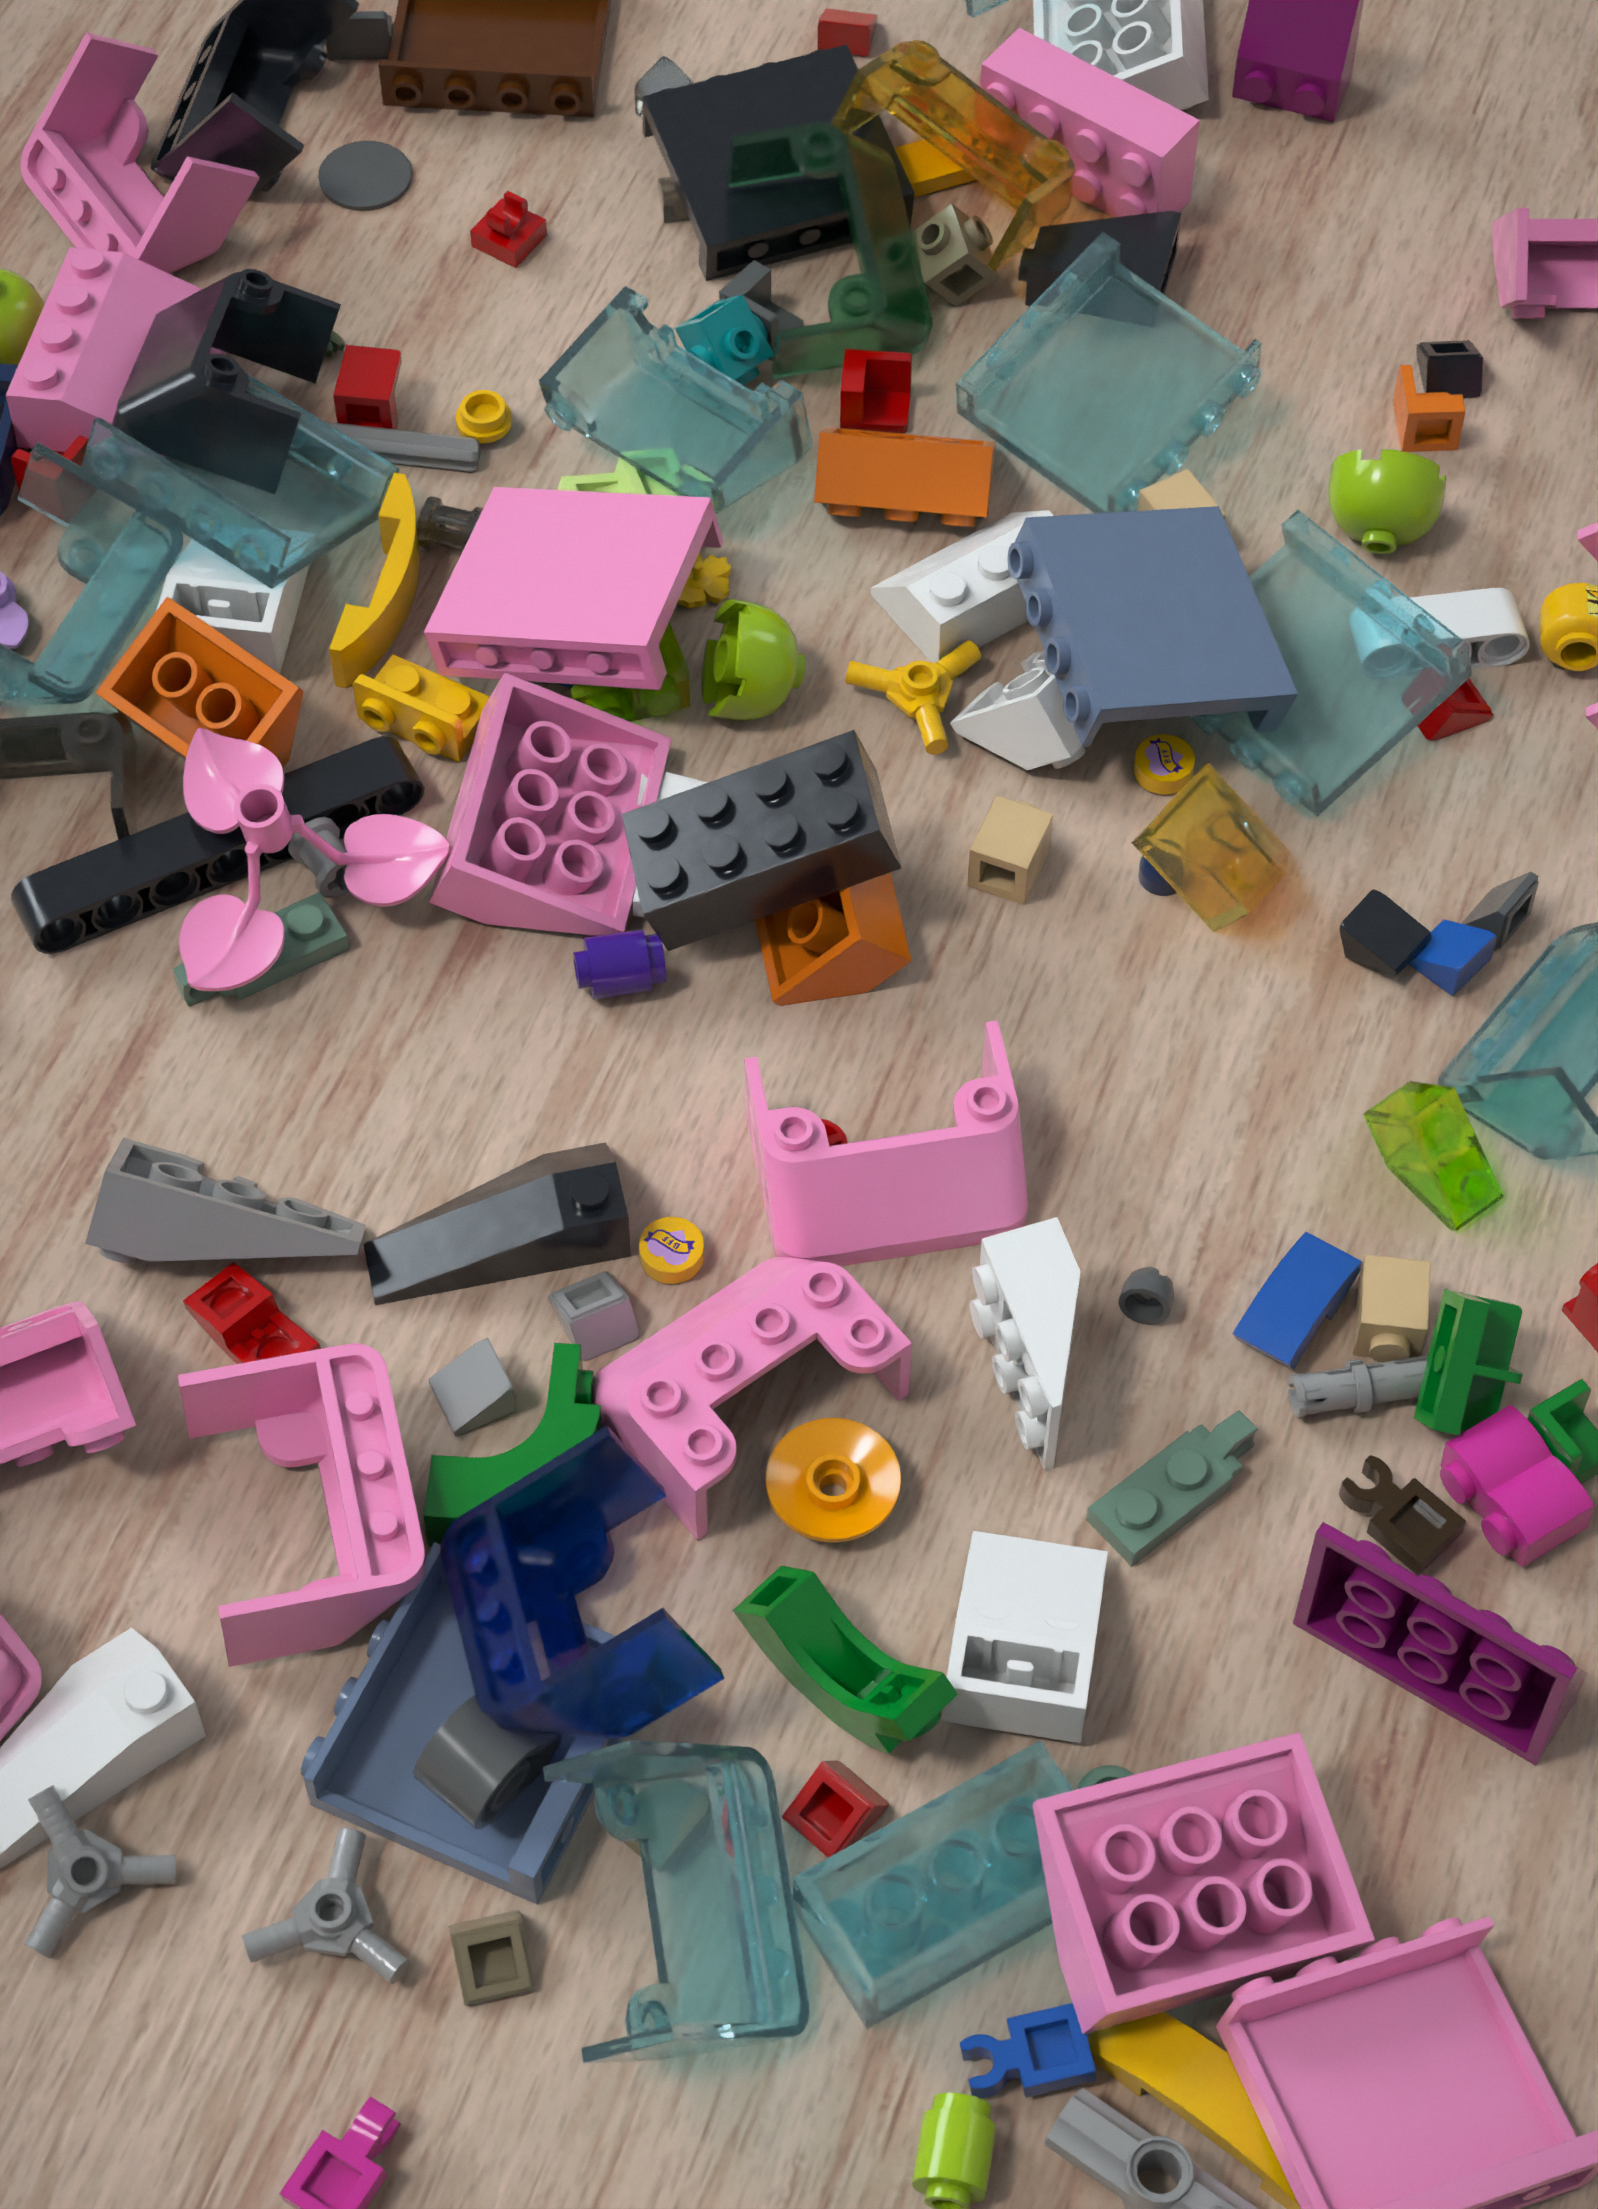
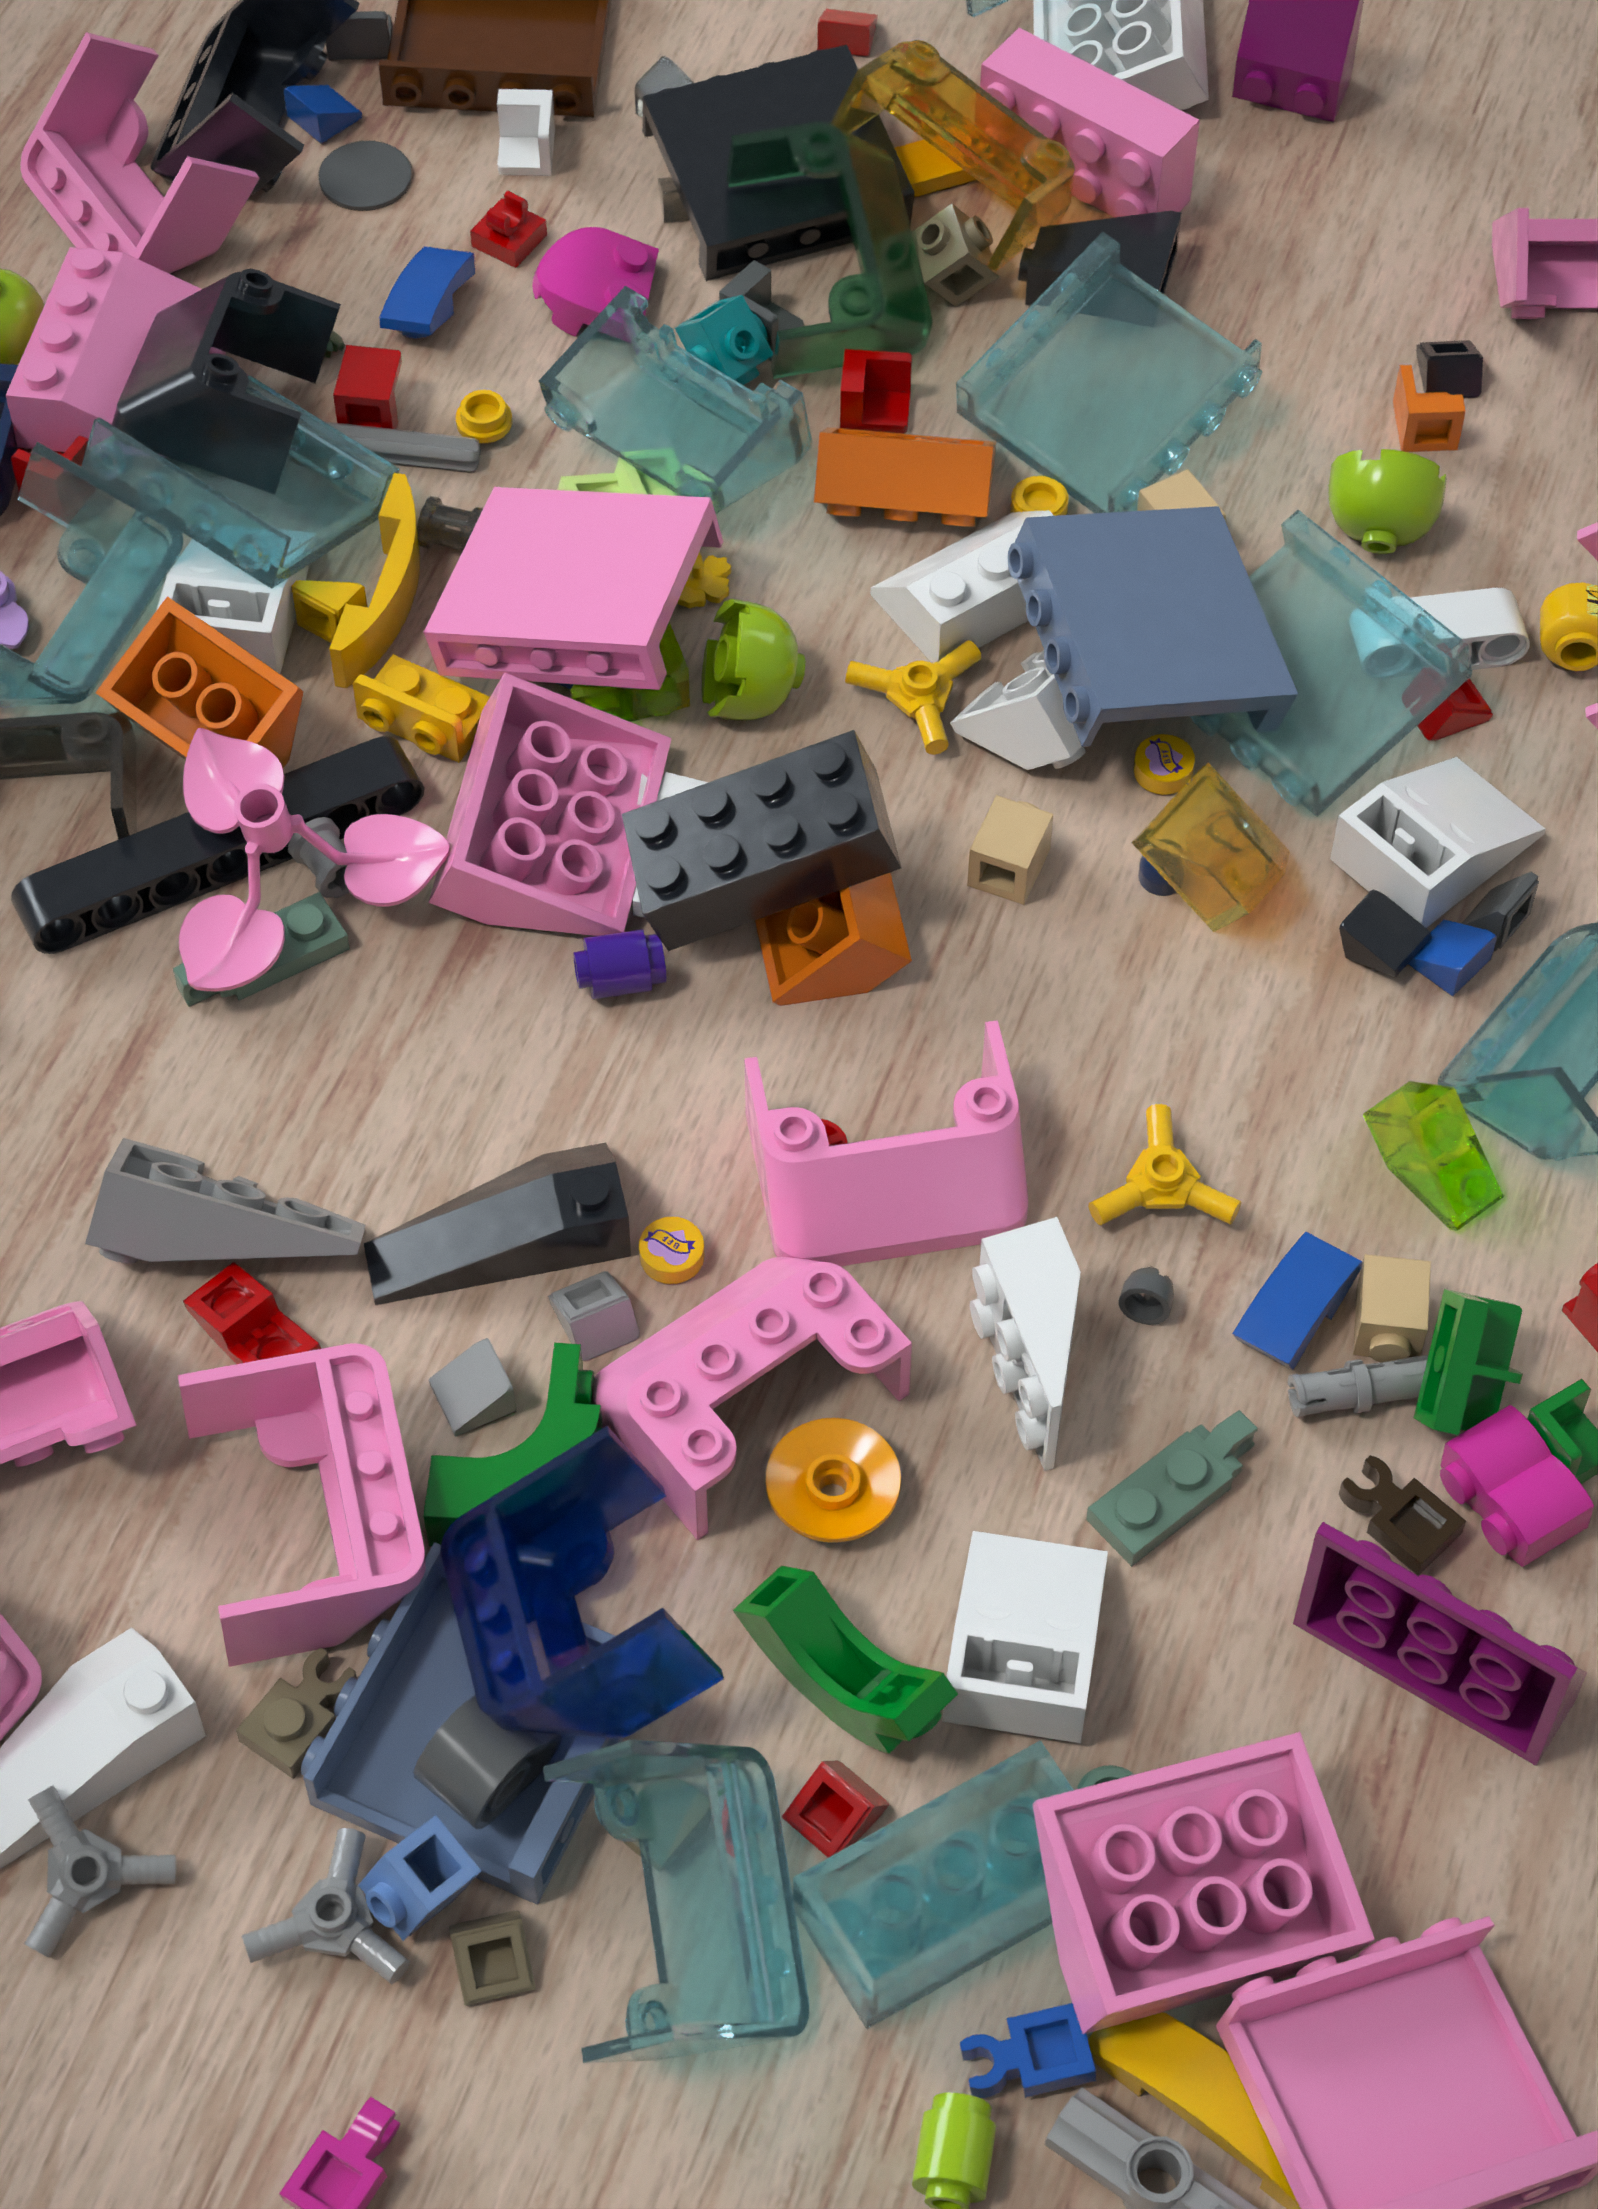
(293, 1717): none -> dark tan plate
(319, 110): none -> blue slope
(322, 603): none -> yellow slope
(418, 1878): none -> medium blue brick
(425, 291): none -> blue slope
(525, 132): none -> white panel
(587, 272): none -> dark pink slope
(1039, 494): none -> yellow tile
(1163, 1179): none -> yellow piece
(1431, 837): none -> white slope

